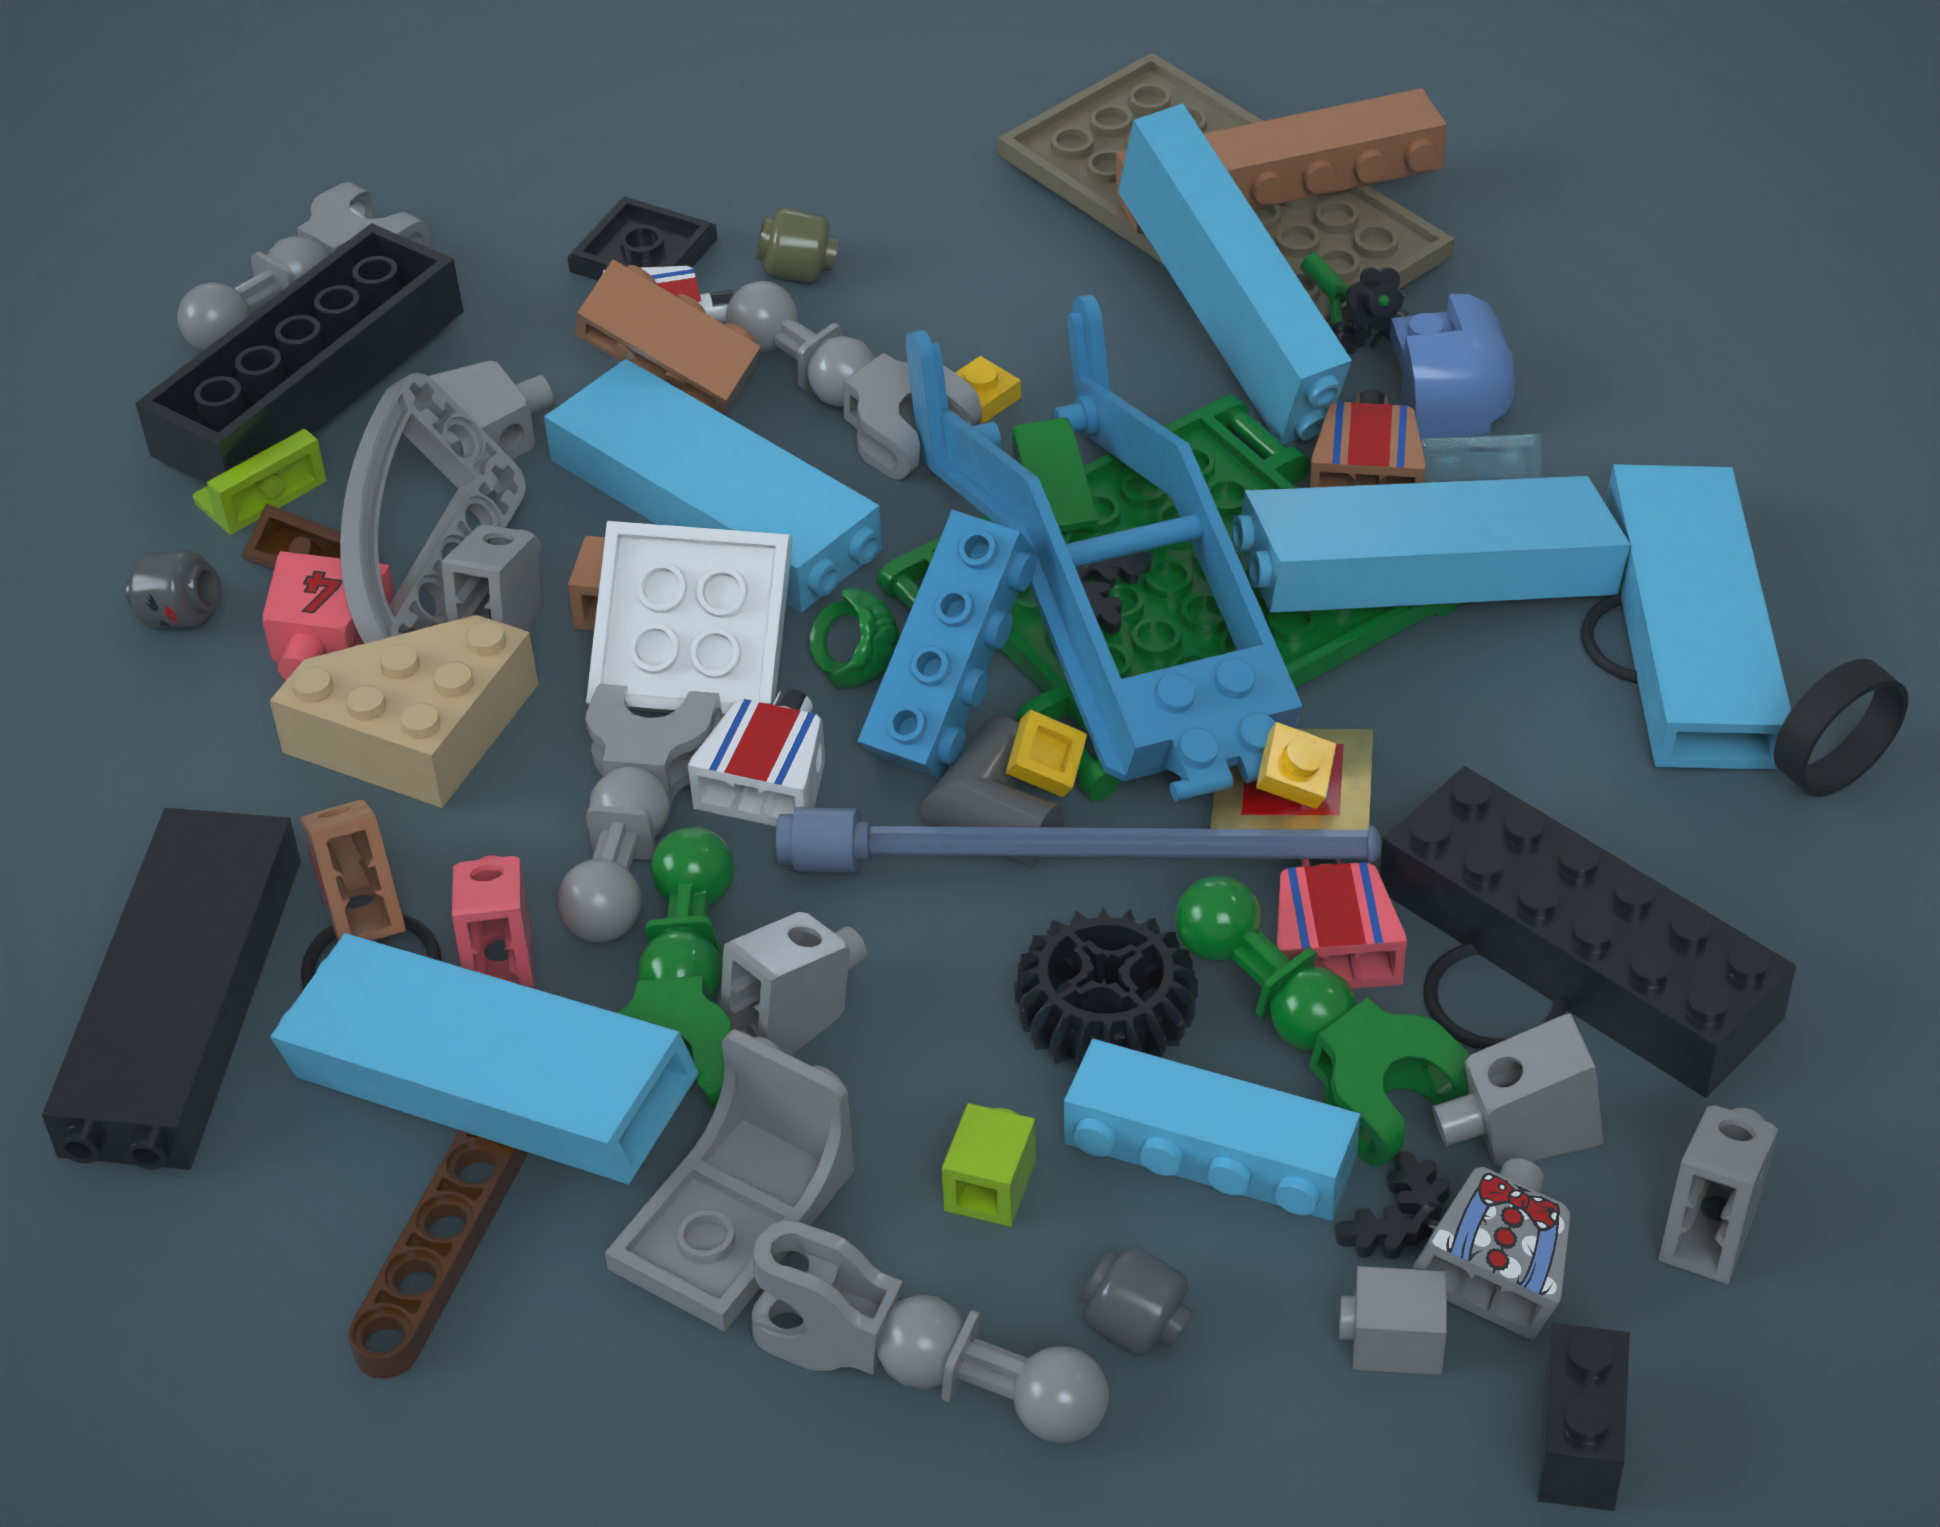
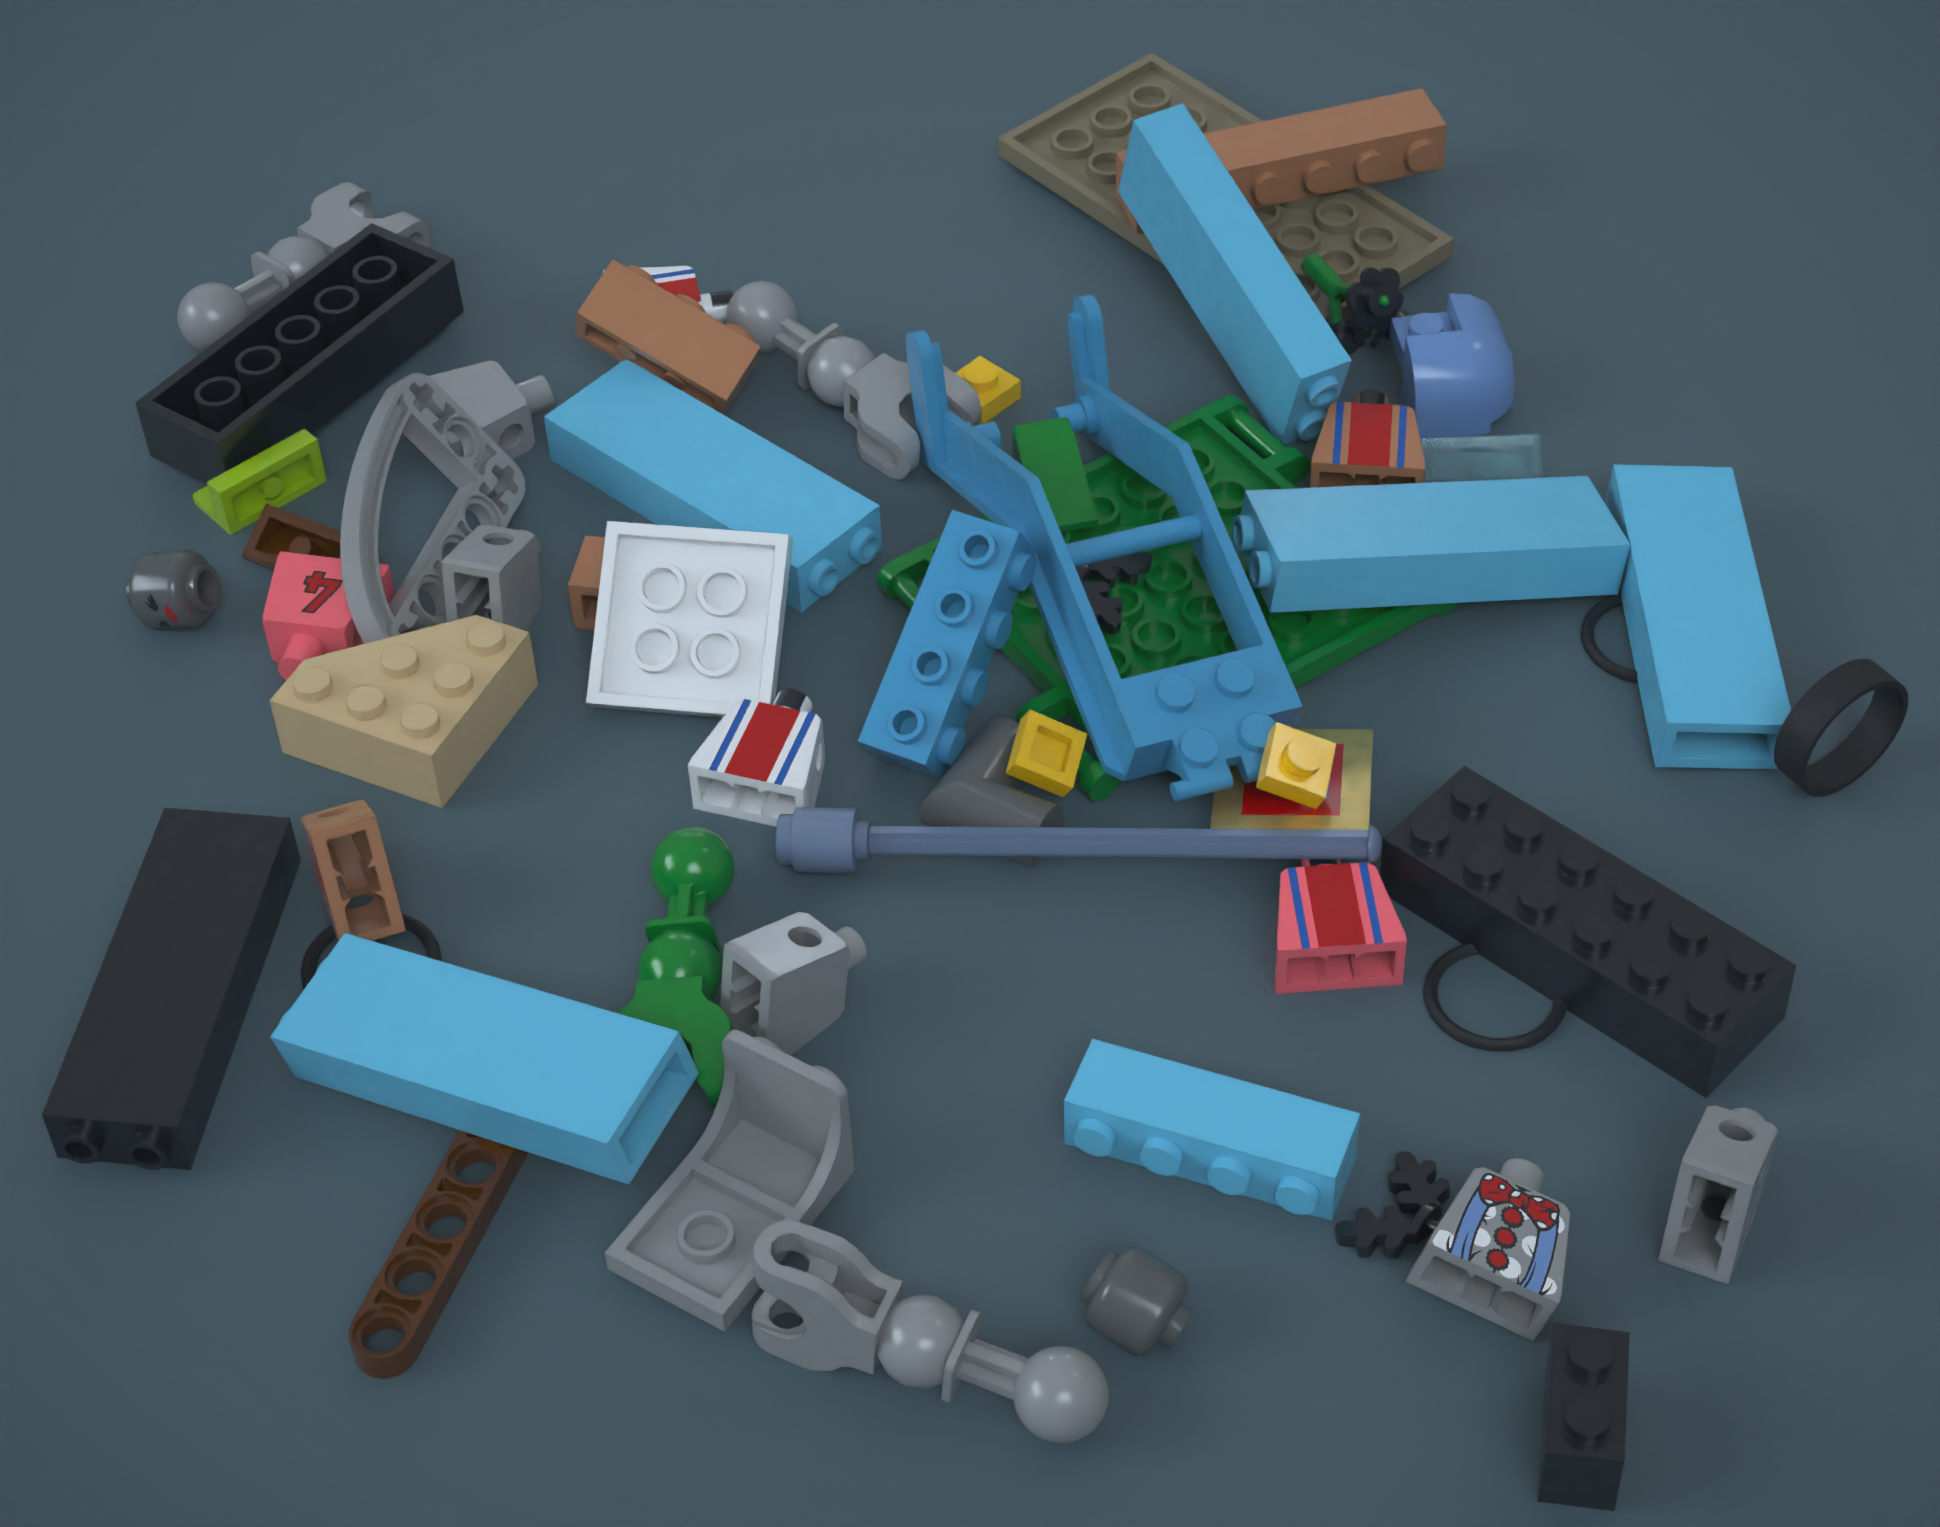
(493, 907): coral torso -> none
(630, 805): light grey piece -> none
(642, 237): black tile -> none
(796, 245): olive head -> none
(876, 644): green piece -> none
(989, 1164): lime brick -> none
(1108, 972): black gear -> none
(1354, 1047): green piece -> none
(1396, 1320): light grey brick -> none
(1528, 1096): light grey torso -> none

